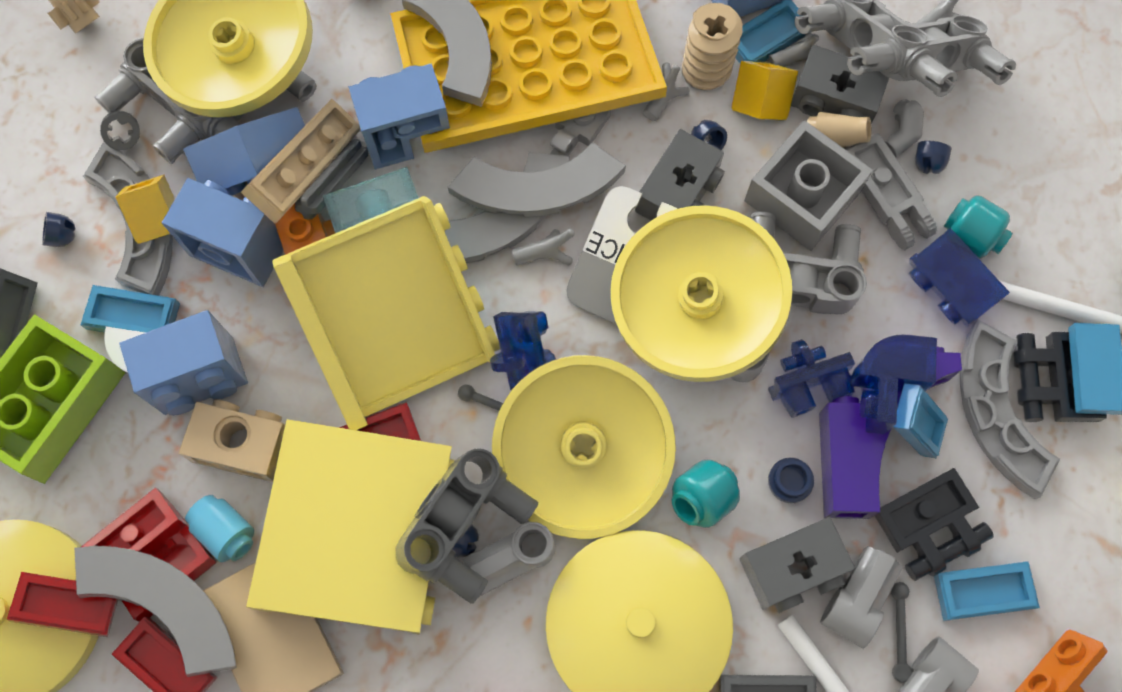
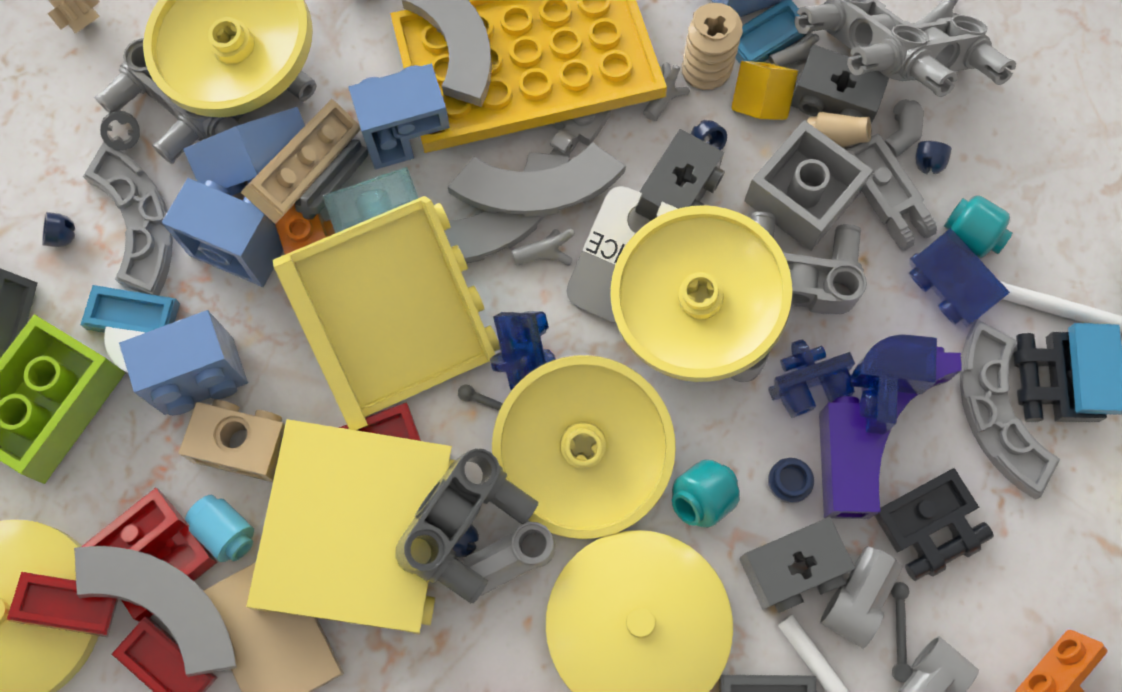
(145, 207): yellow panel -> none
(920, 421): dark azure tile -> none
(986, 591): dark azure tile -> none

